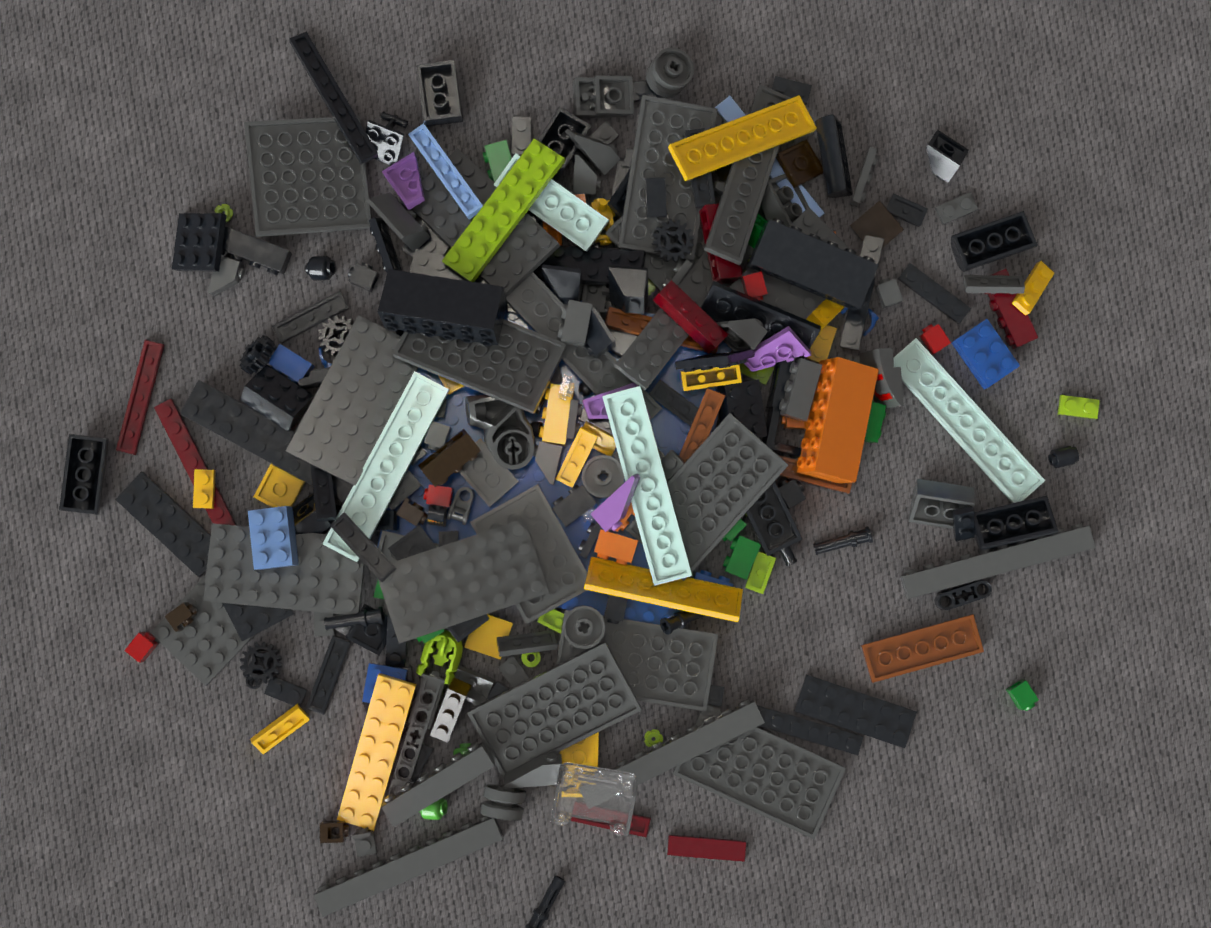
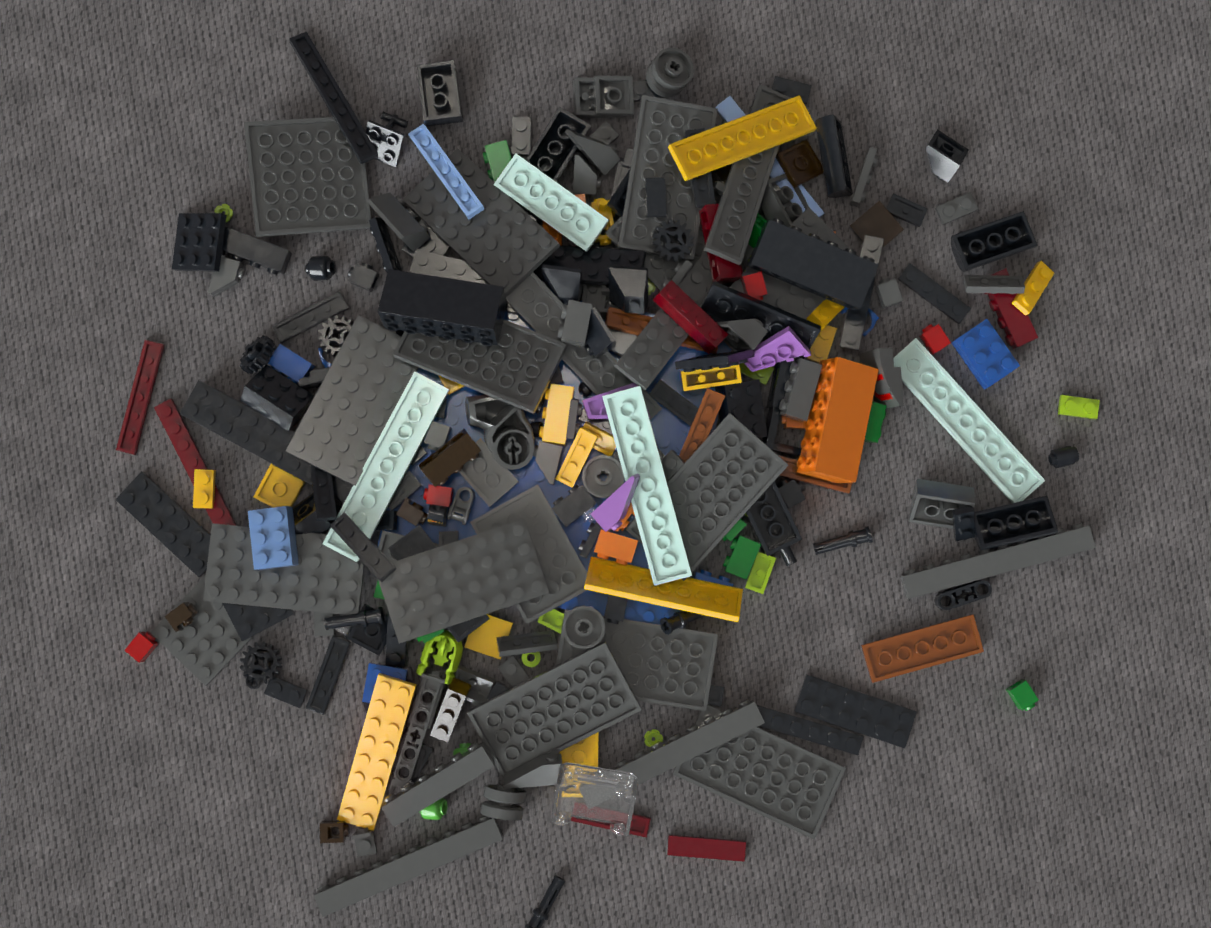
(83, 474): black brick -> none
(280, 729): yellow plate -> none
(406, 180): medium lavender wing -> none
(503, 210): lime plate -> none
(566, 388): clear plate -> none

